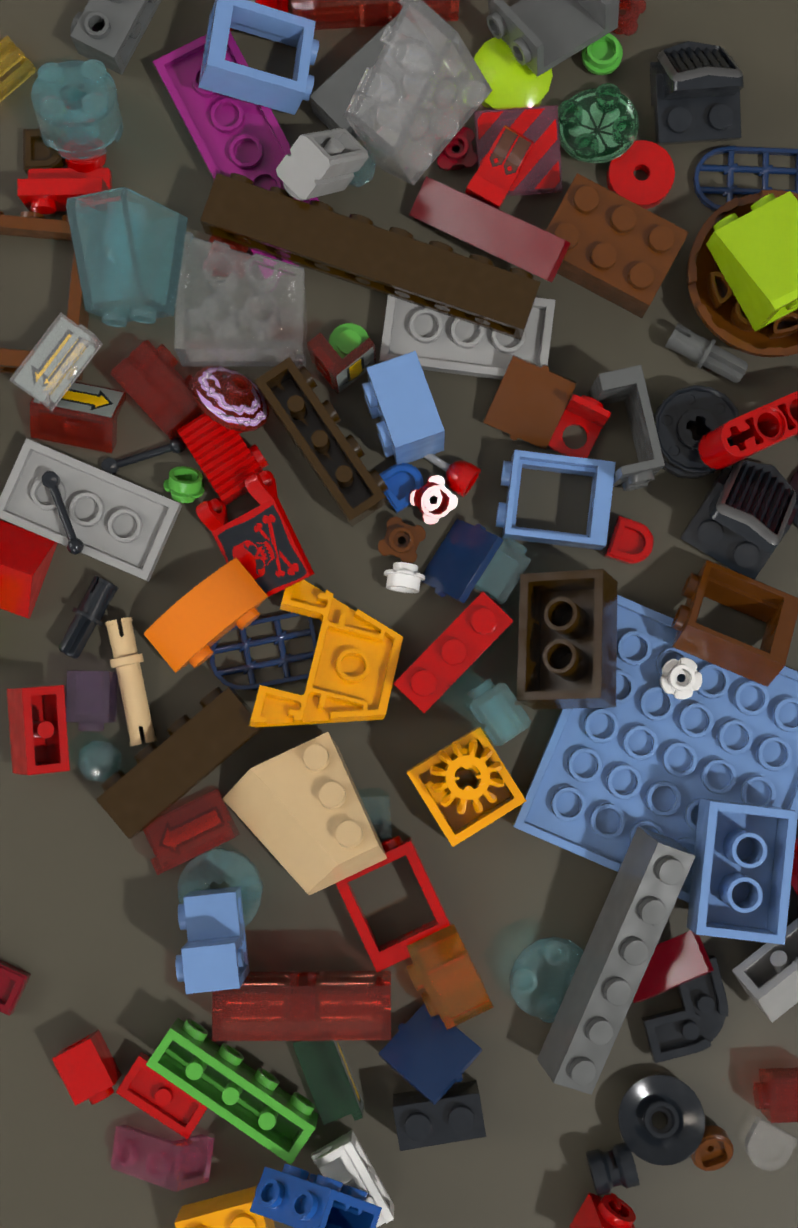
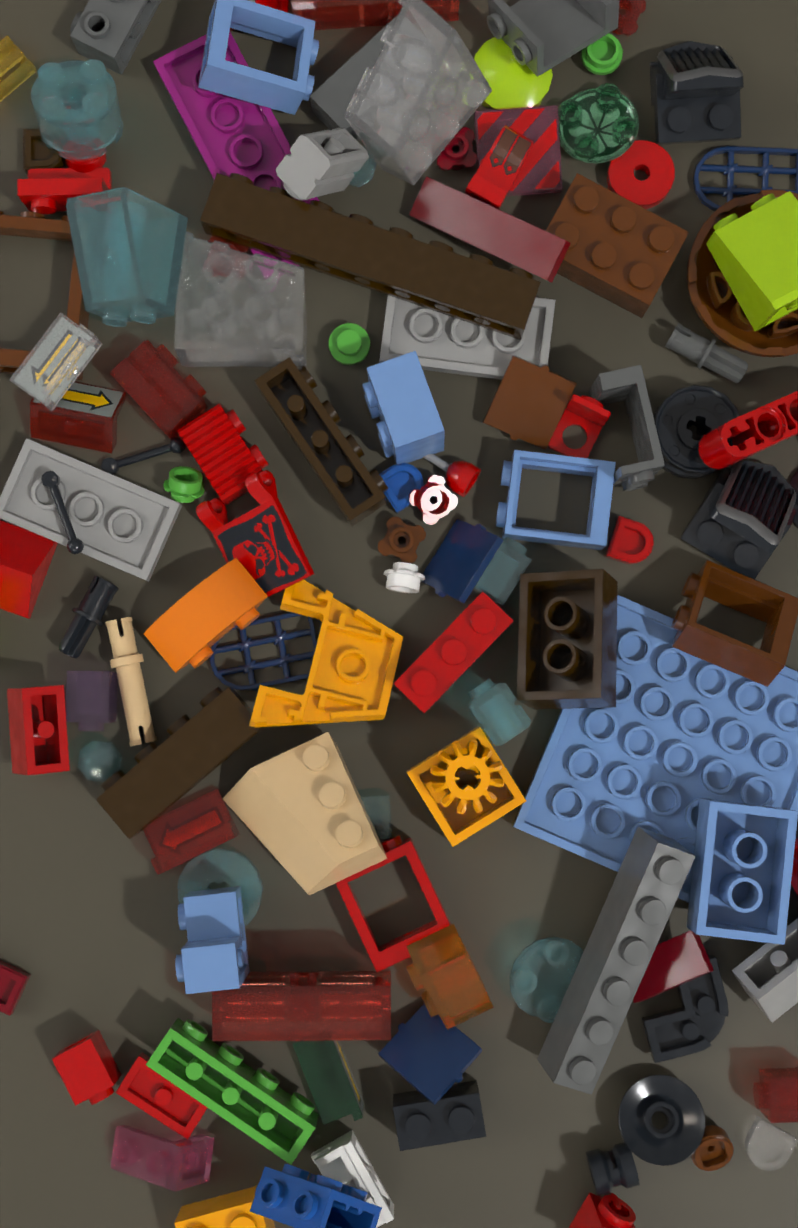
(229, 398): clear red dish -> none
(340, 371): clear red panel -> none
(669, 681): white plate -> none

